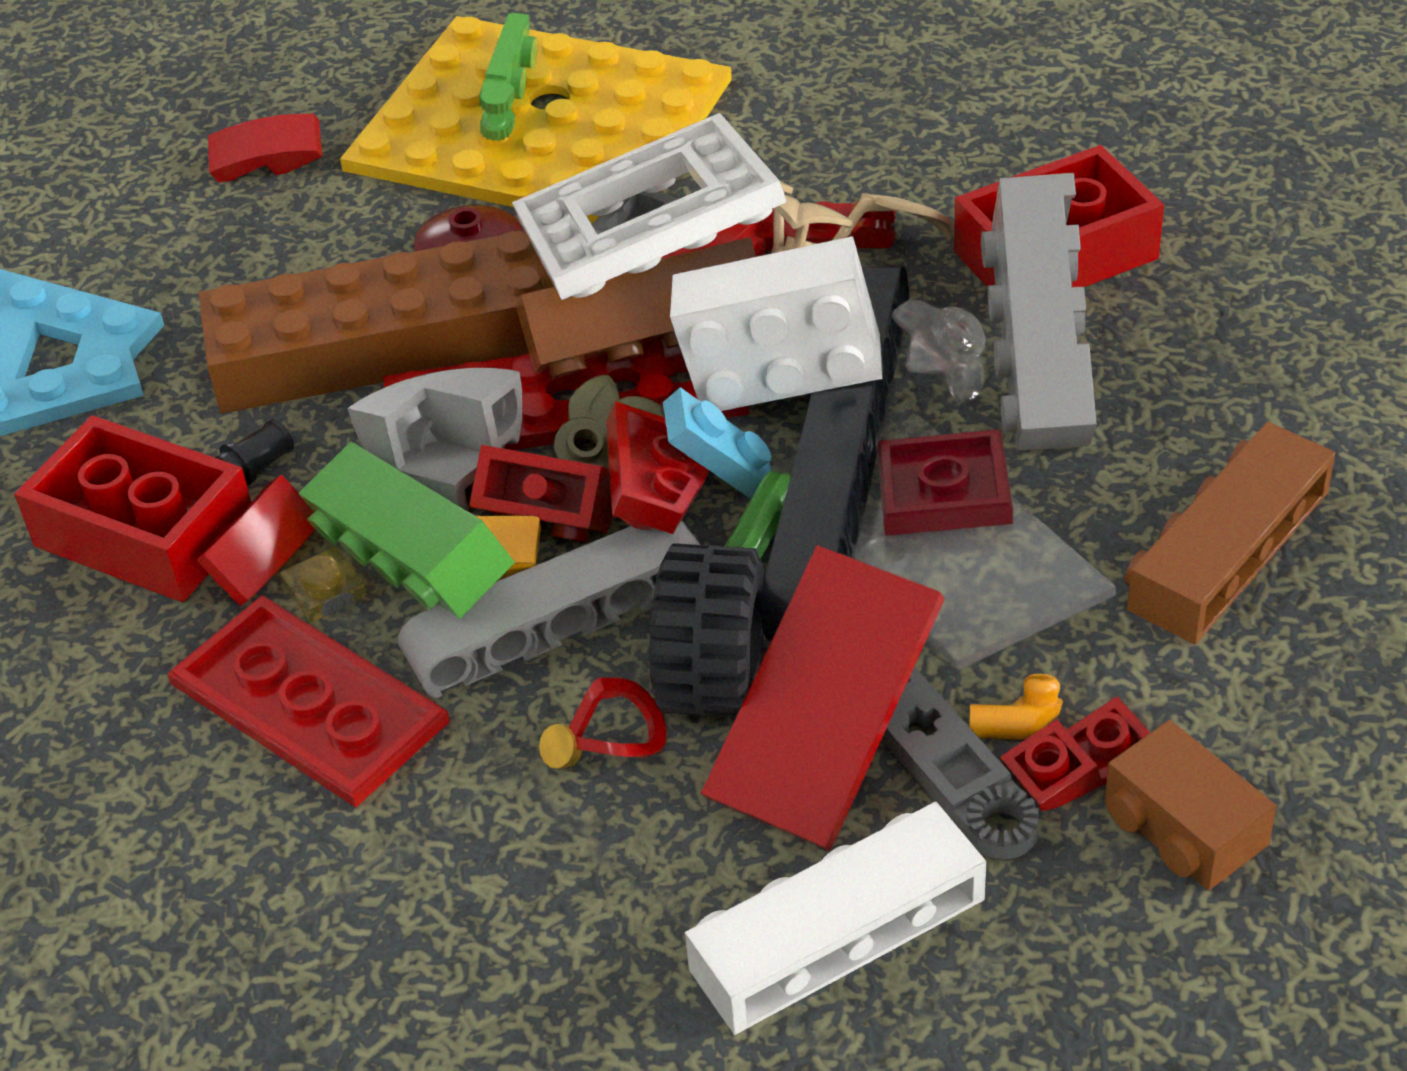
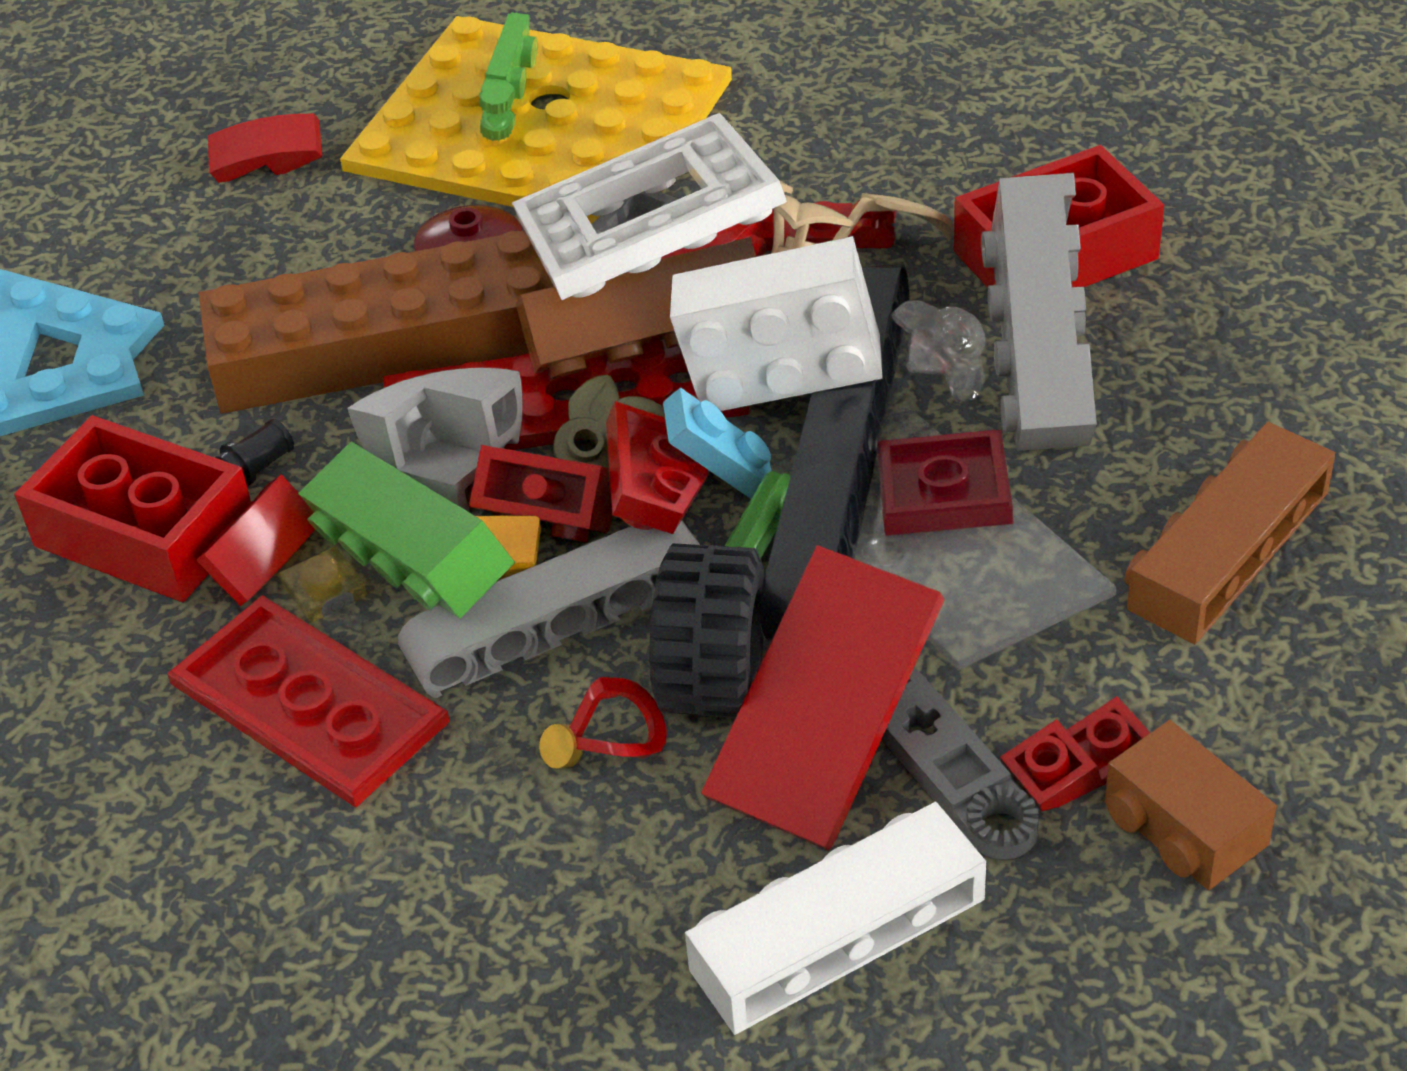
(1022, 717): light orange arm -> none

